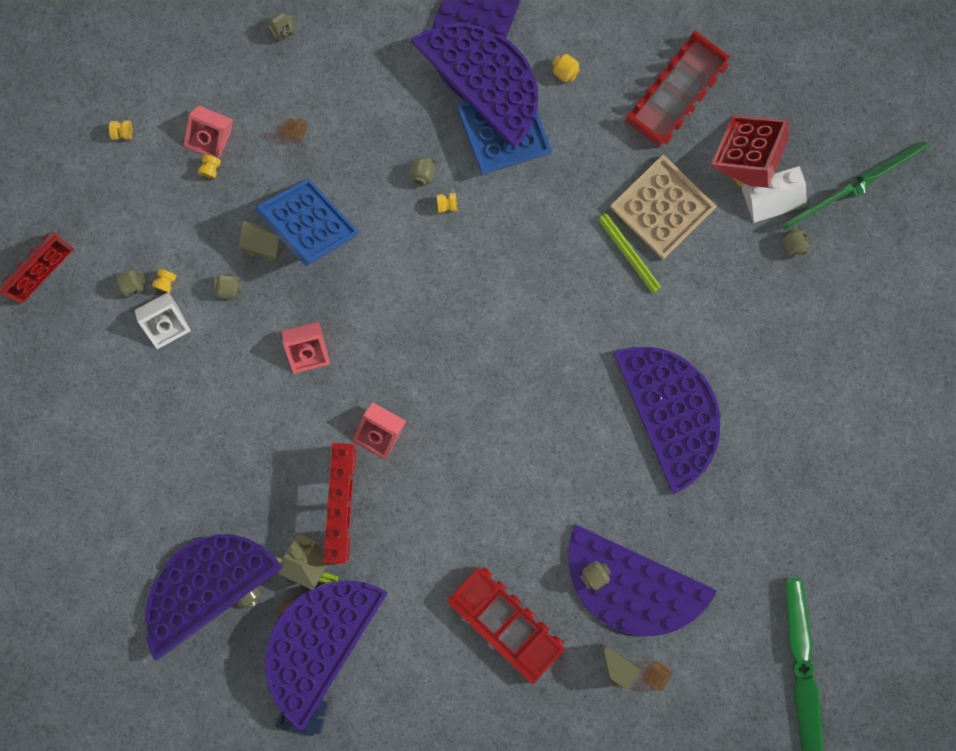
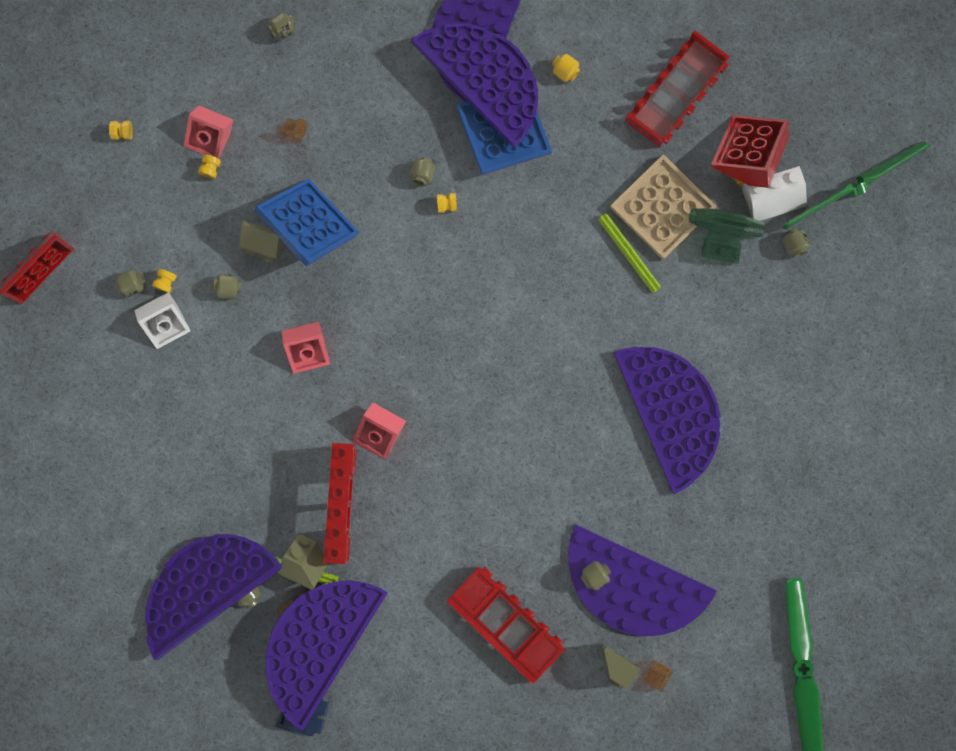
(725, 229): none -> clear green plate

